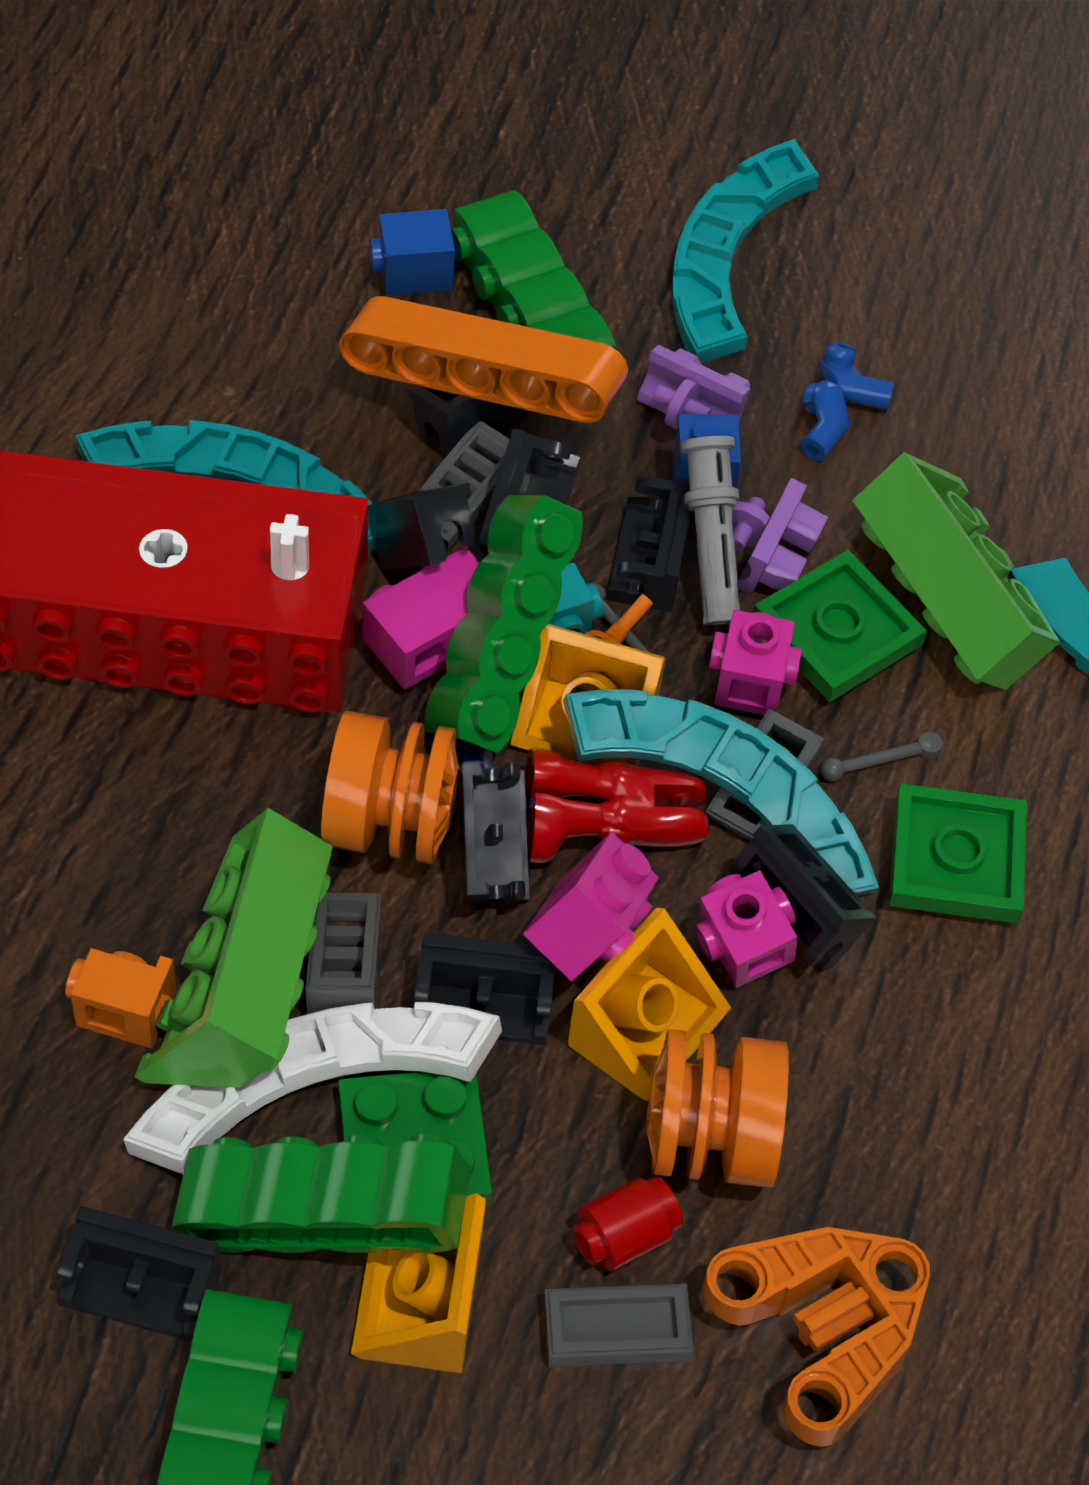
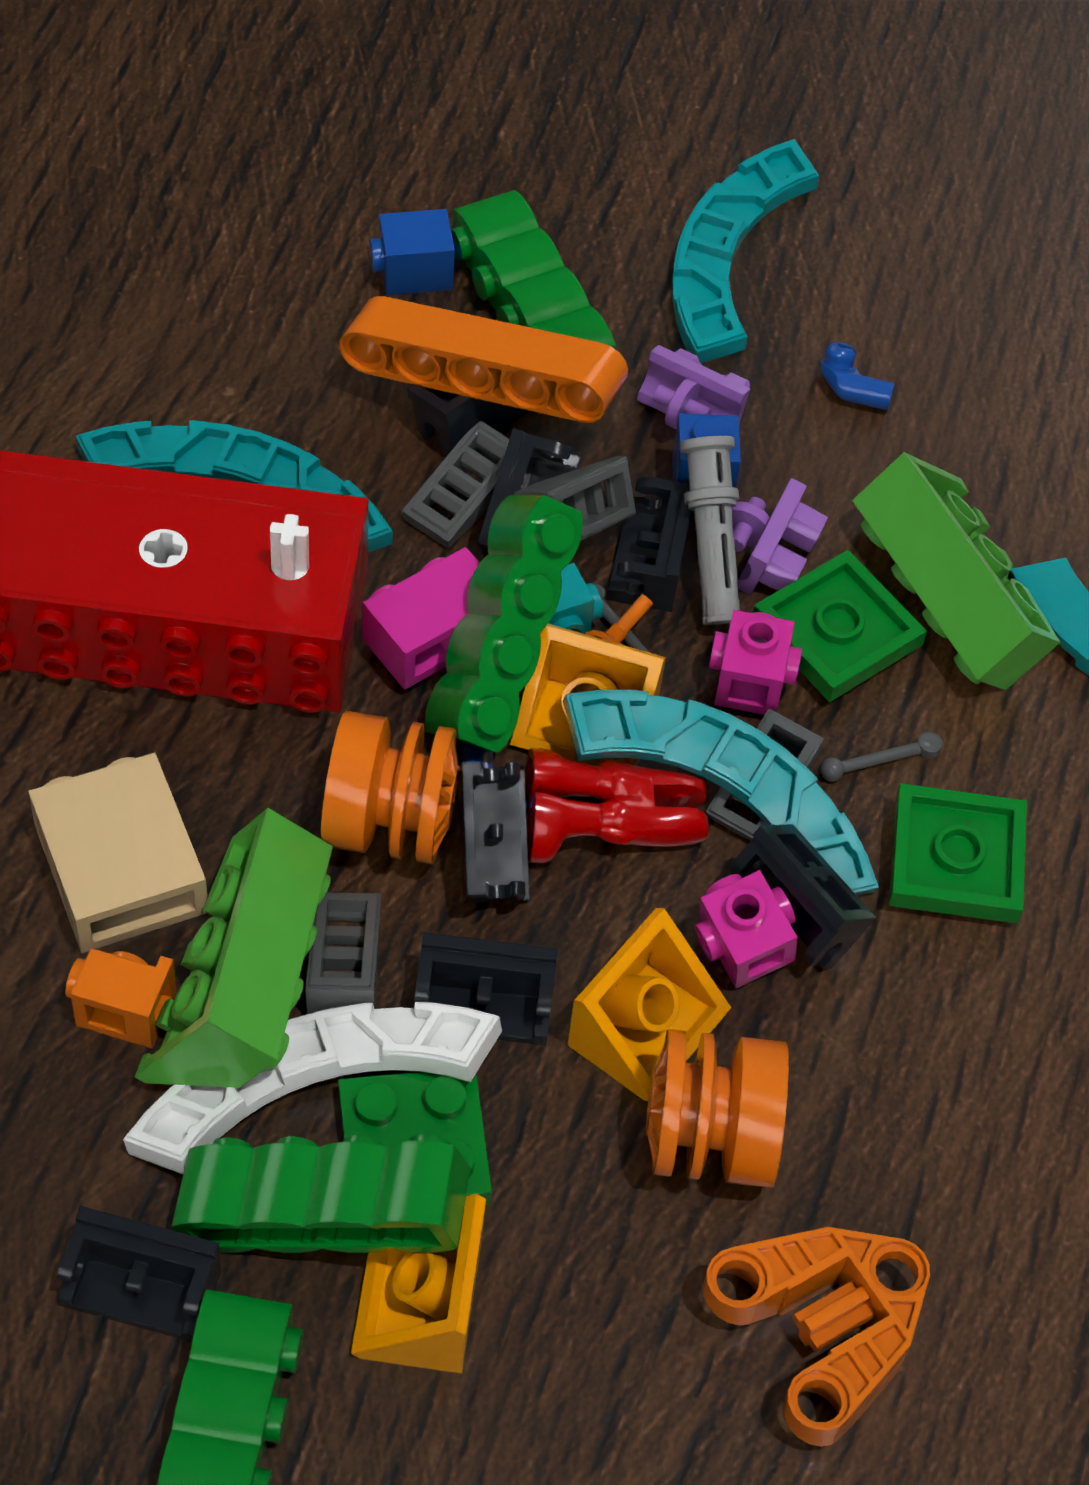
(118, 851): none -> tan brick
(410, 525): black hinge -> none
(587, 481): none -> dark grey slope
(594, 907): dark pink brick -> none
(617, 1325): dark grey tile -> none
(627, 1222): red brick -> none
(832, 419): blue arm -> none

